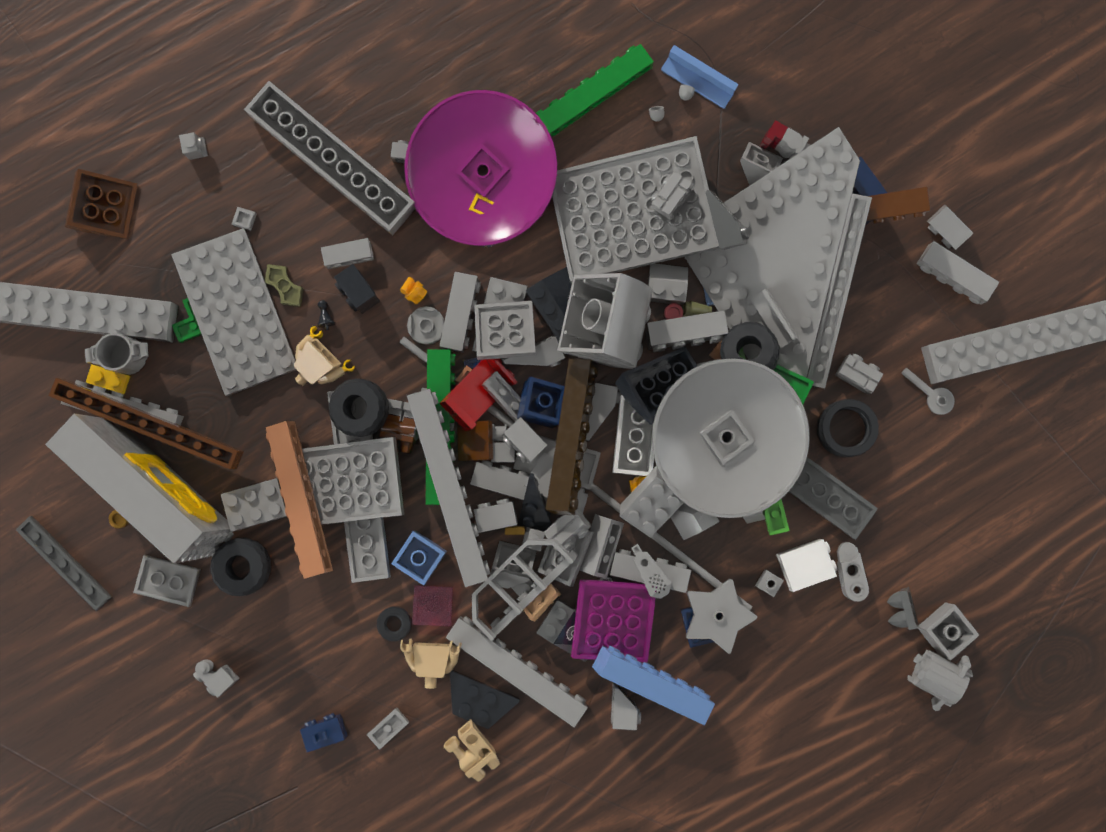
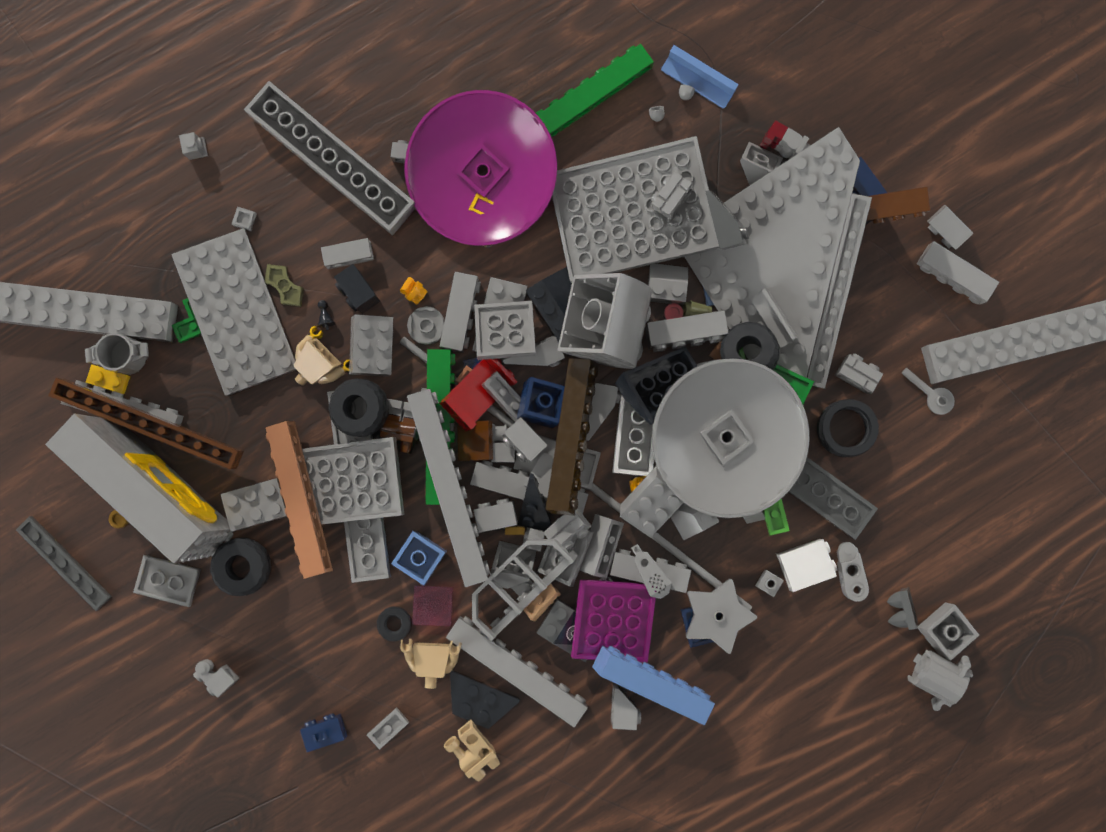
(101, 204): reddish brown slope -> none
(371, 345): none -> light grey brick

